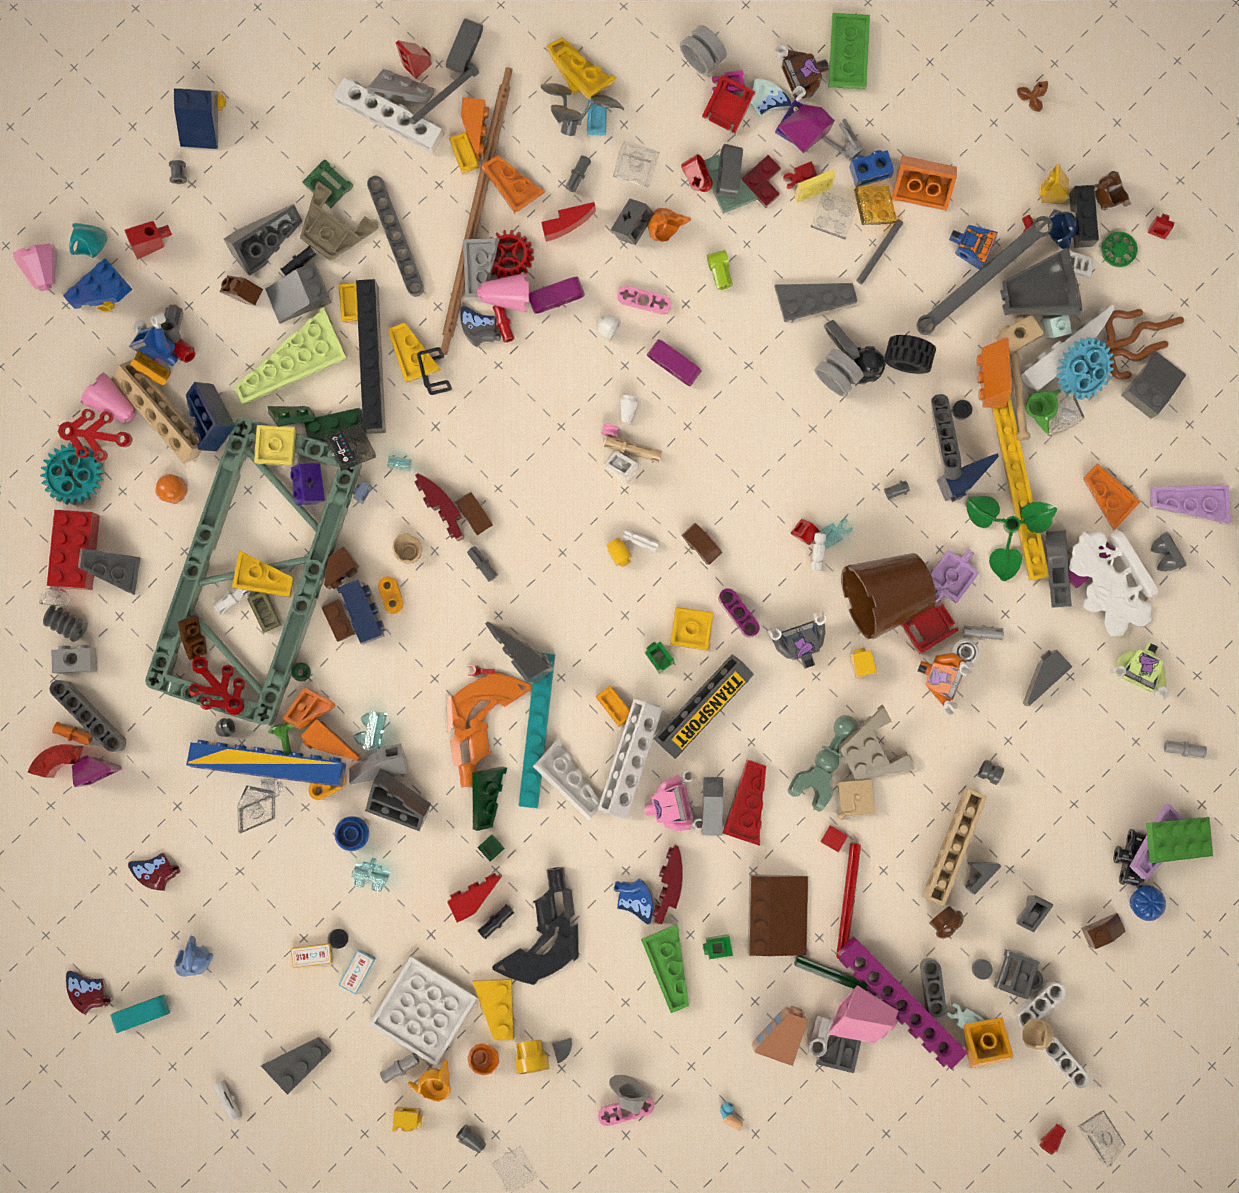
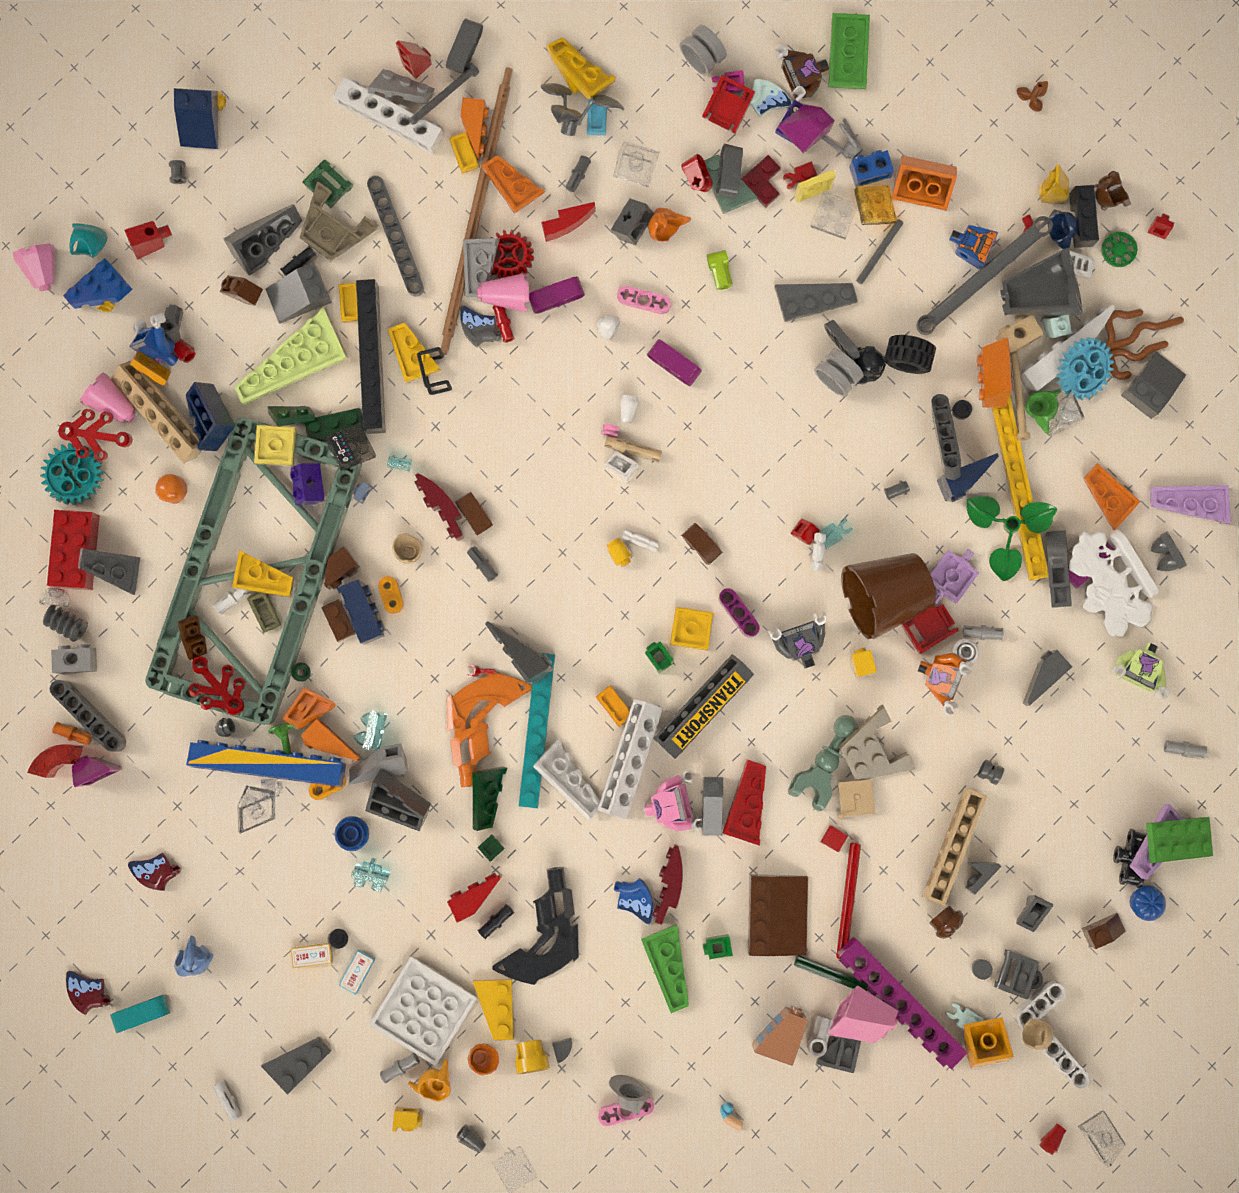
(937, 996): dark grey beam -> none

